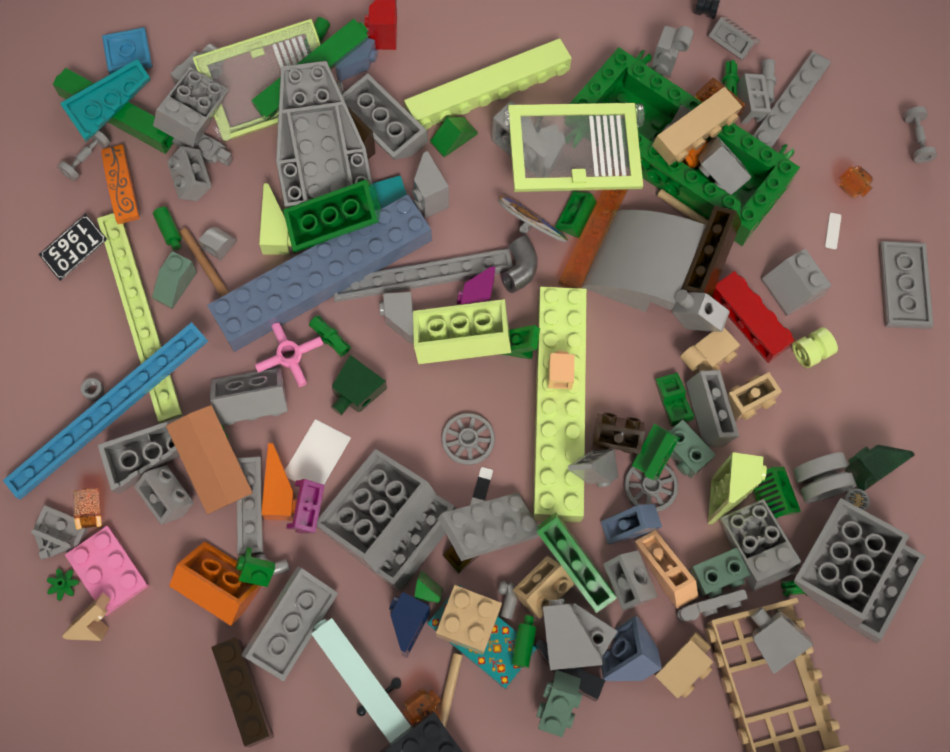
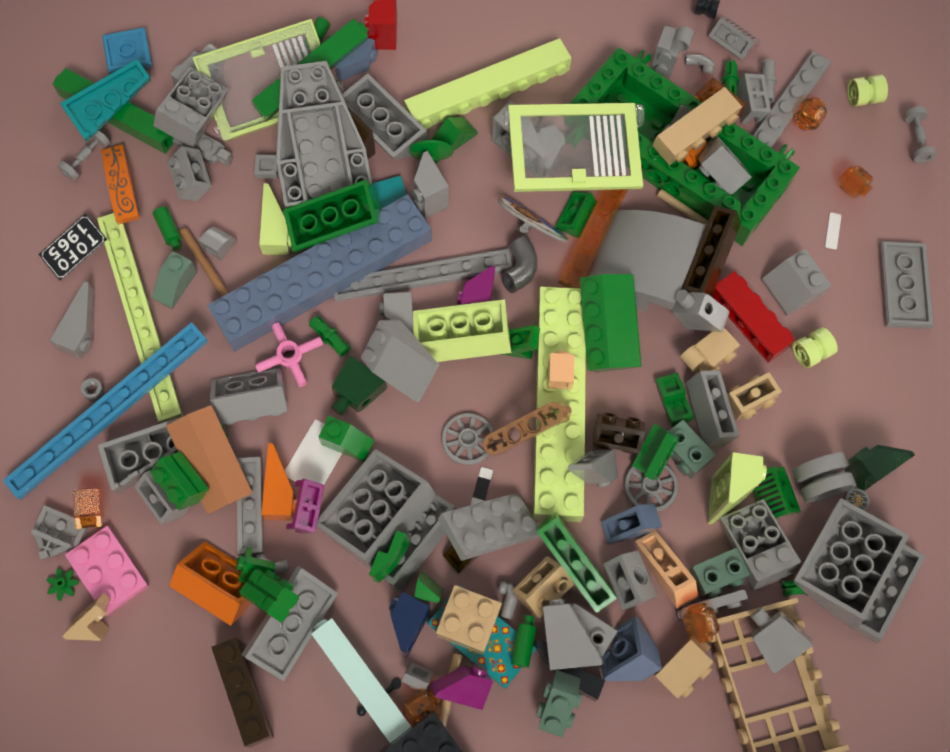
(75, 330): none -> light grey slope
(179, 480): none -> green brick
(265, 167): none -> light grey plate
(269, 594): none -> green brick
(345, 439): none -> green slope
(384, 562): none -> green slope
(399, 359): none -> light grey slope
(417, 677): none -> light grey plate
(437, 149): none -> green dish
(464, 686): none -> magenta slope
(524, 428): none -> medium nougat beam
(610, 322): none -> green slope
(699, 59): none -> light grey arm
(701, 622): none -> clear orange head
(810, 114): none -> clear orange head
(871, 90): none -> yellowish green wheel

